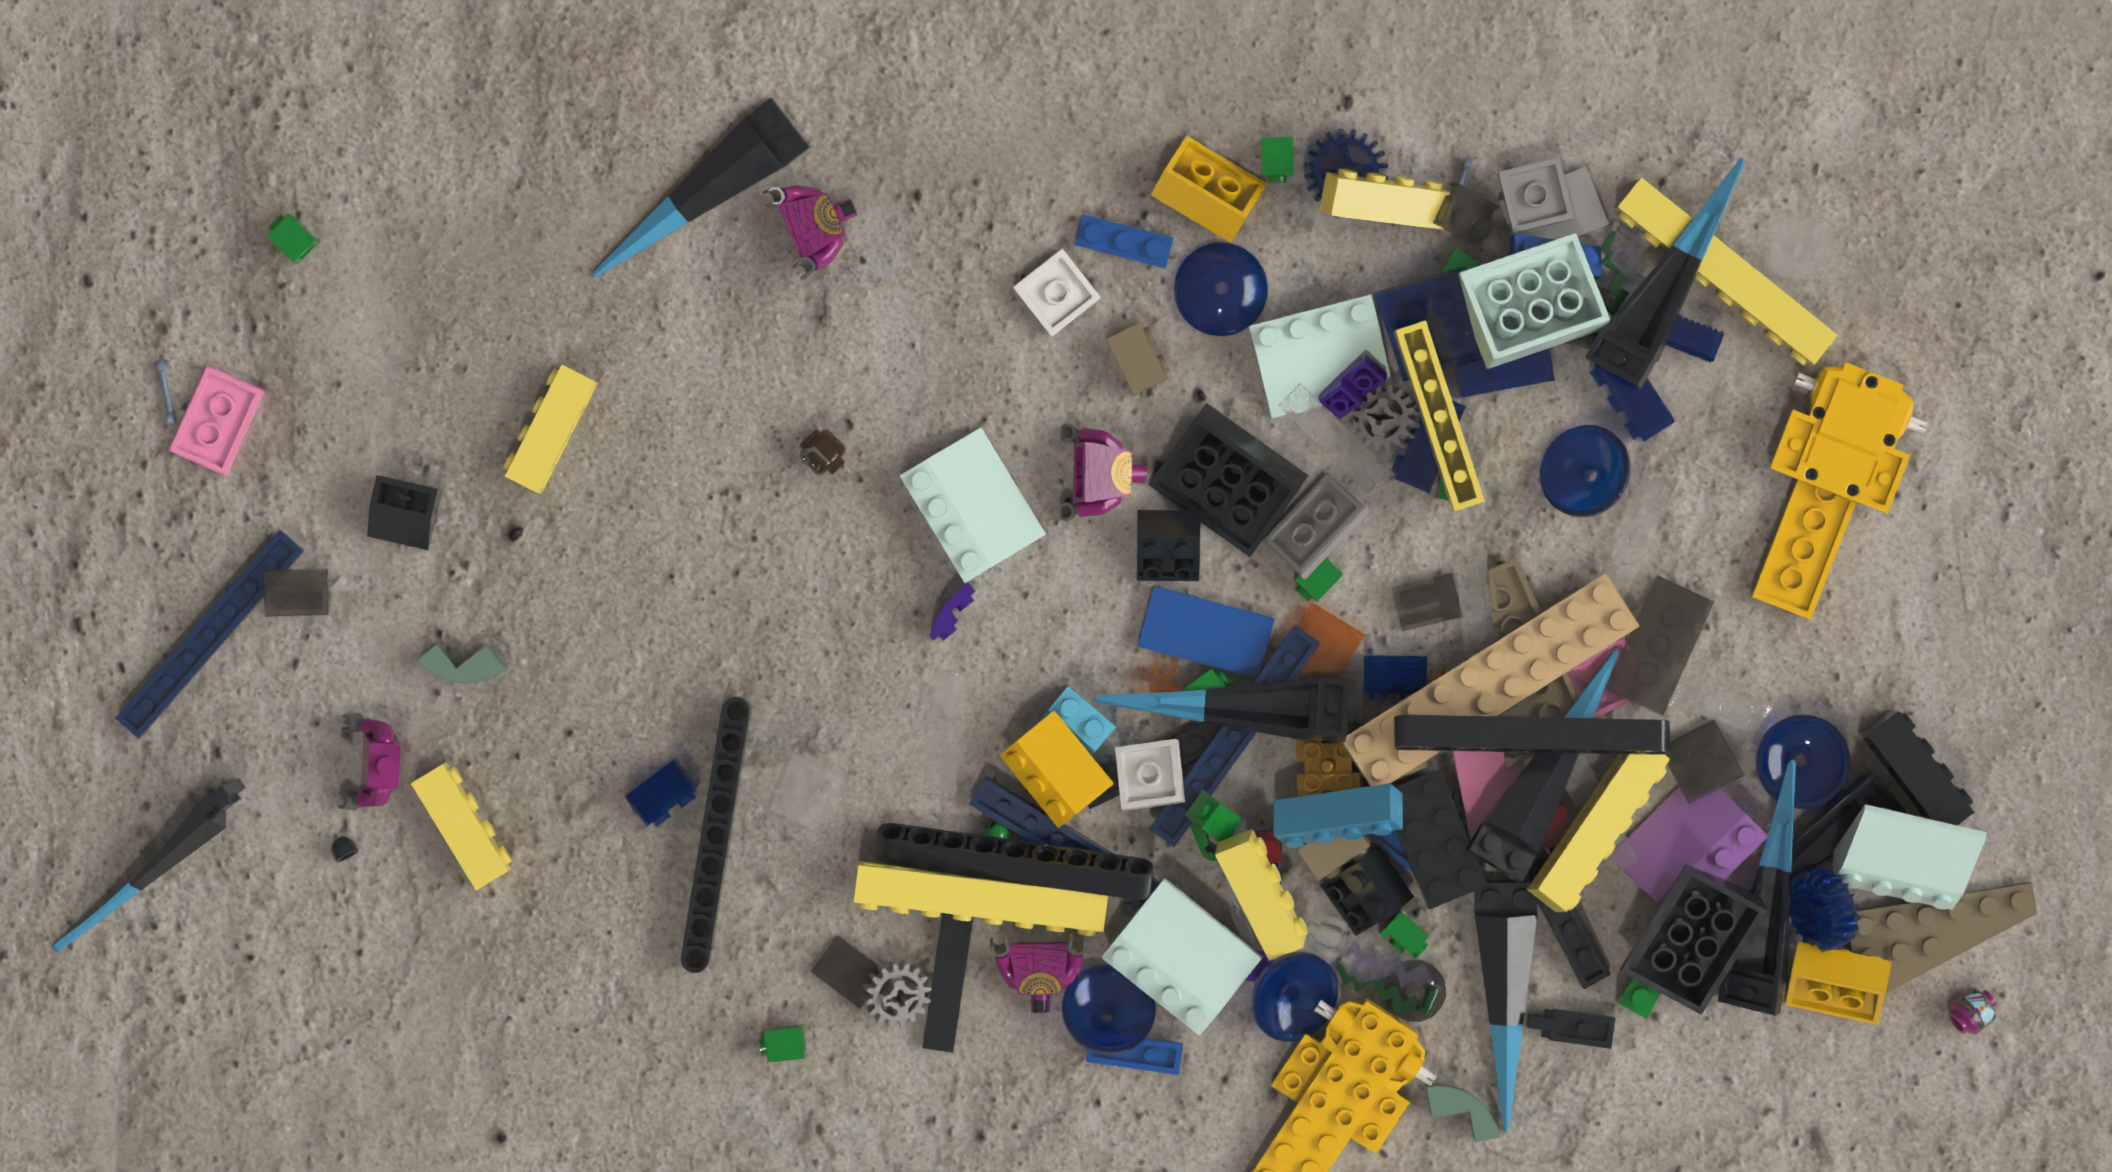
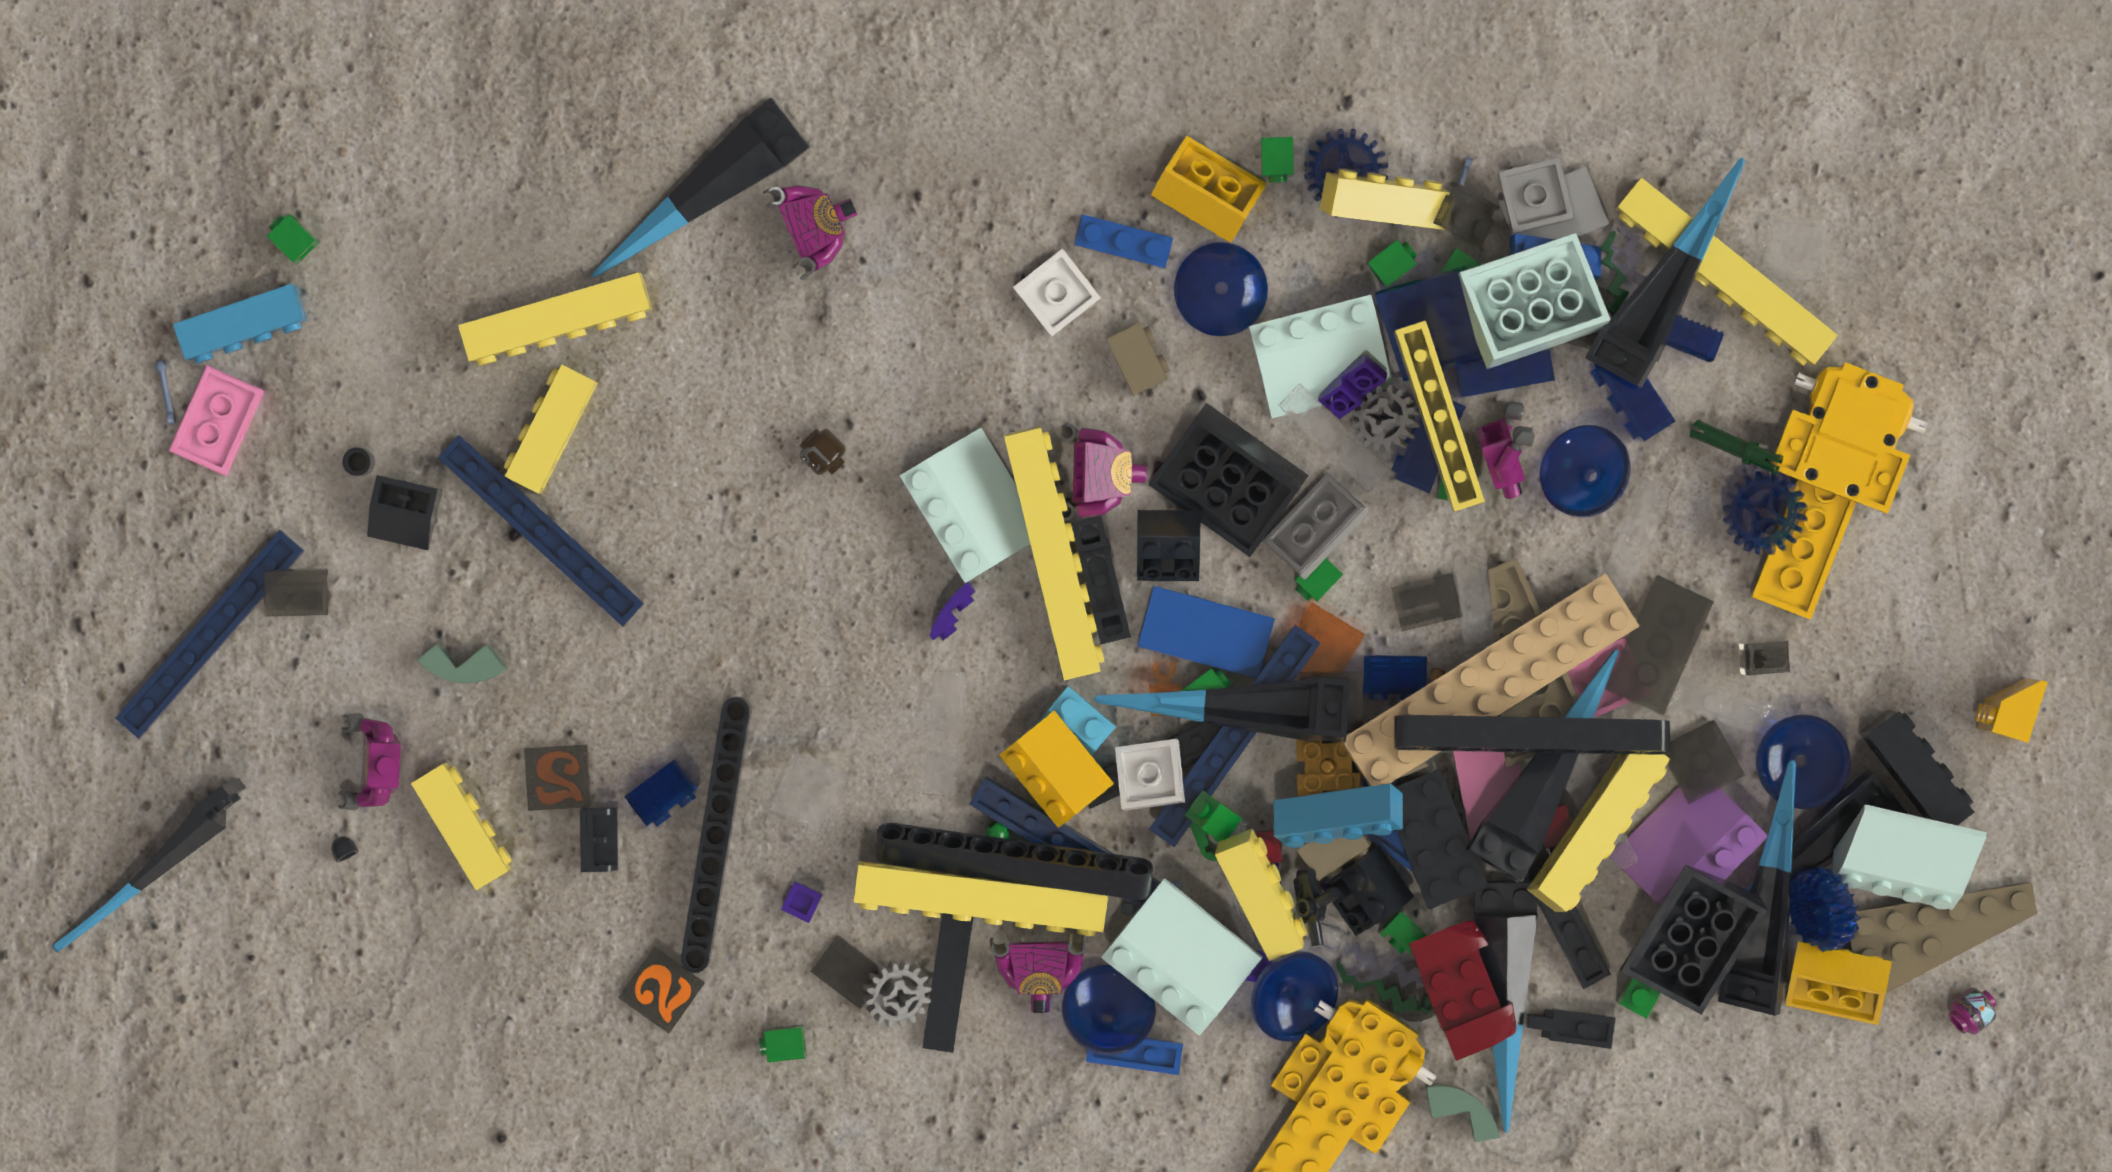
(240, 323): none -> dark azure brick
(370, 462): none -> black beam
(541, 530): none -> dark blue plate
(554, 318): none -> light yellow brick
(557, 777): none -> clear smoke tile
(599, 839): none -> black hinge
(661, 990): none -> tile
(802, 901): none -> dark purple plate
(1052, 552): none -> light yellow brick
(1100, 580): none -> black slope
(1311, 903): none -> black piece
(1392, 263): none -> green brick
(1462, 989): none -> dark red piece
(1502, 452): none -> magenta torso
(1747, 451): none -> dark green pin
(1760, 523): none -> clear blue gear
(1764, 657): none -> clear smoke slope
(2012, 710): none -> yellow slope

